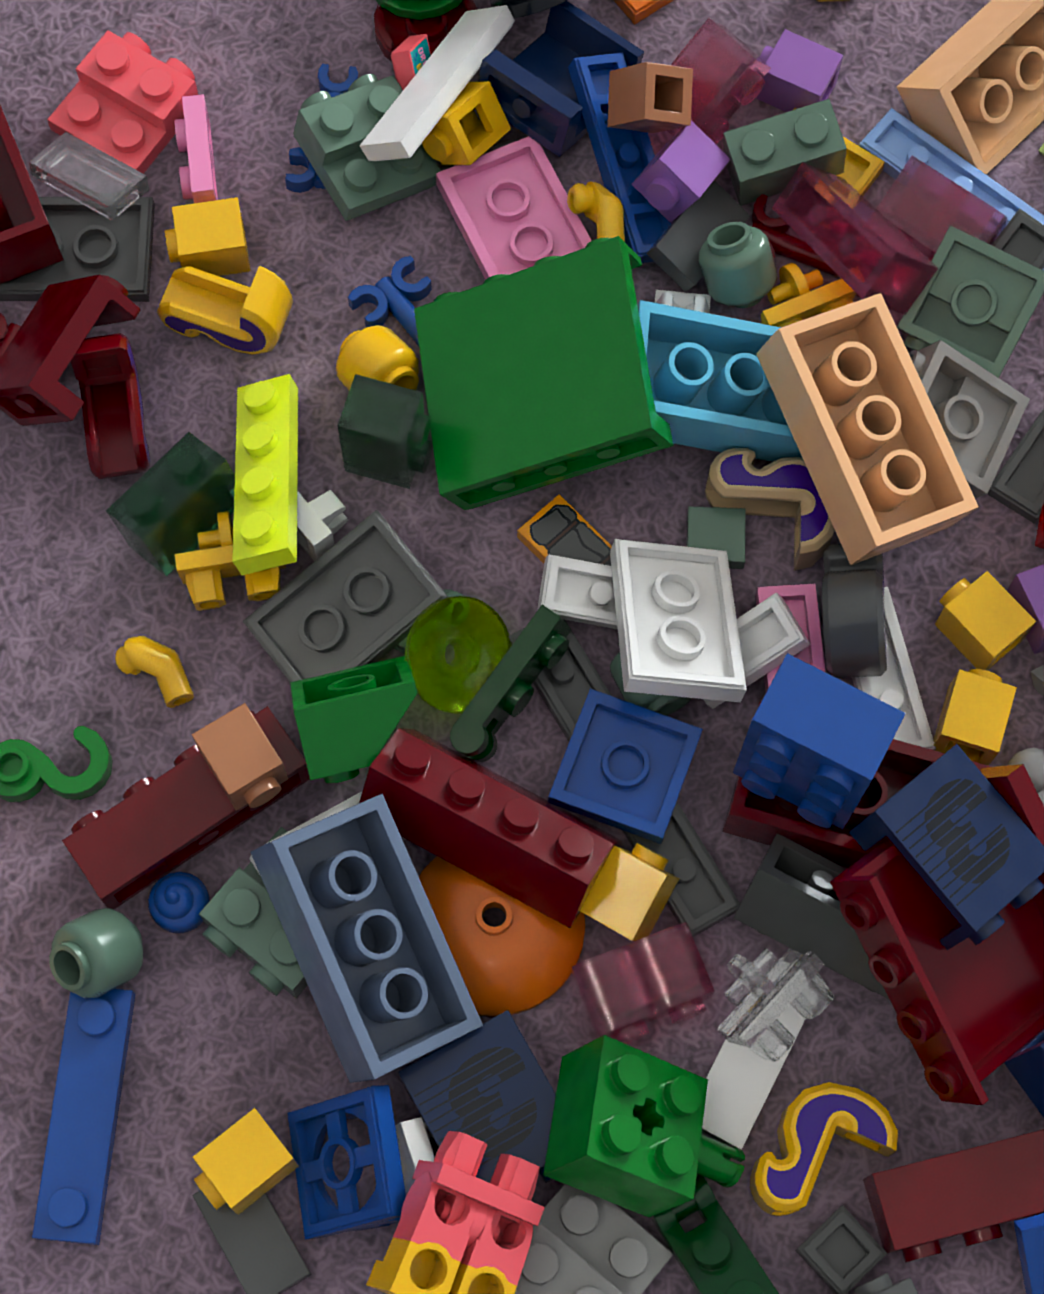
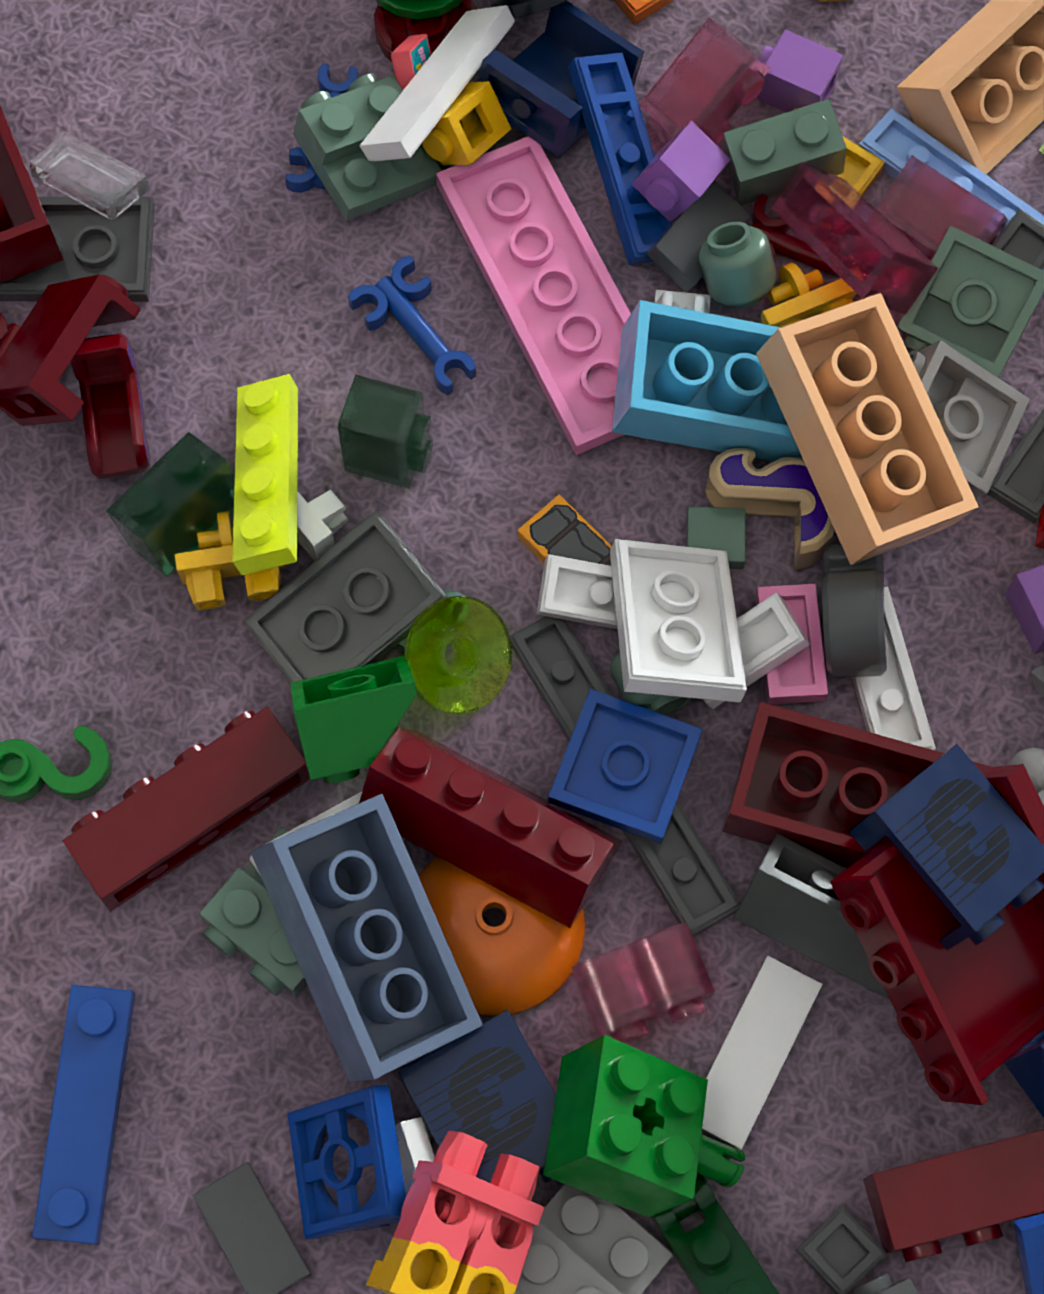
(96, 953): sand green head -> none
(125, 100): coral plate -> none
(159, 661): yellow arm -> none
(178, 901): blue plate -> none
(195, 138): bright pink plate -> none
(209, 237): yellow brick -> none
(227, 311): yellow animal -> none
(241, 758): nougat brick -> none
(242, 1164): yellow brick -> none
(377, 355): yellow head -> none
(509, 685): dark green plate -> none
(538, 376): green panel -> none
(599, 206): yellow arm -> none
(630, 891): yellow brick -> none
(650, 97): nougat brick -> none
(764, 992): clear hips -> none
(805, 1136): yellow animal -> none
(816, 743): blue brick -> none
(975, 715): yellow brick -> none
(983, 620): yellow brick -> none

